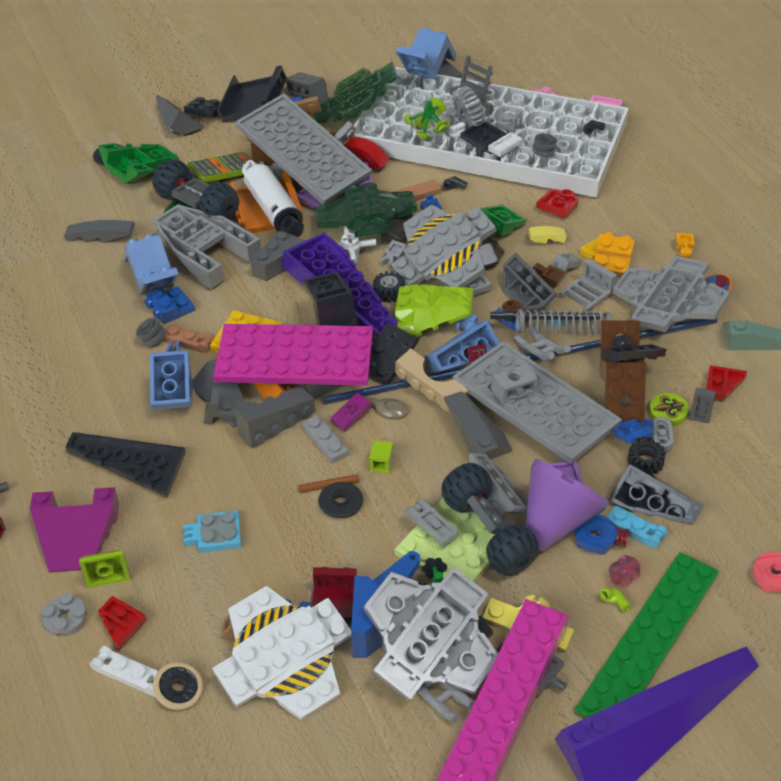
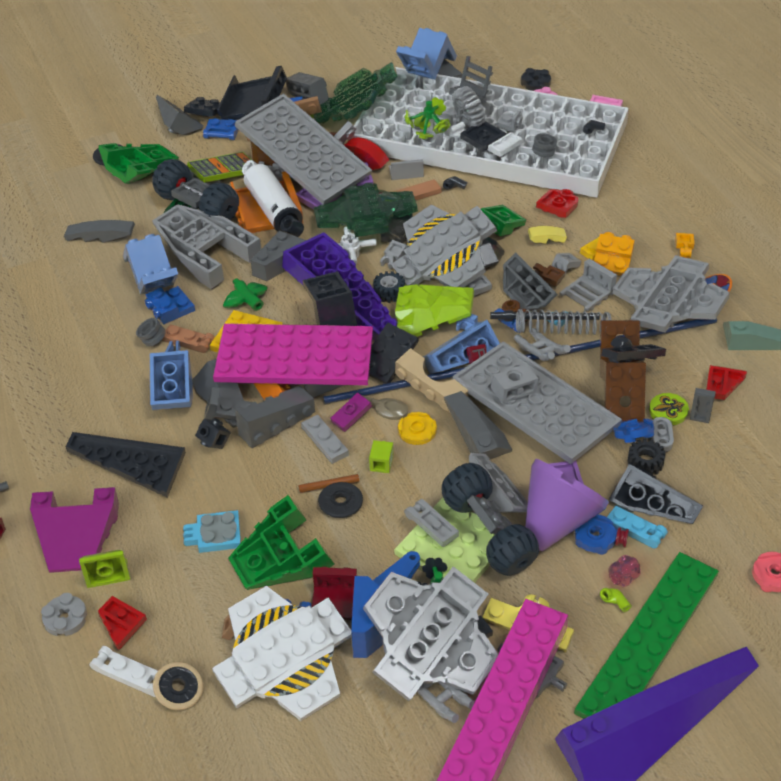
(212, 433): none -> black brick
(220, 129): none -> blue plate
(246, 294): none -> green plant
(271, 552): none -> green wedge
(406, 169): none -> light grey panel
(417, 428): none -> yellow tile
(430, 200): blue tile -> none
(535, 79): none -> black plate

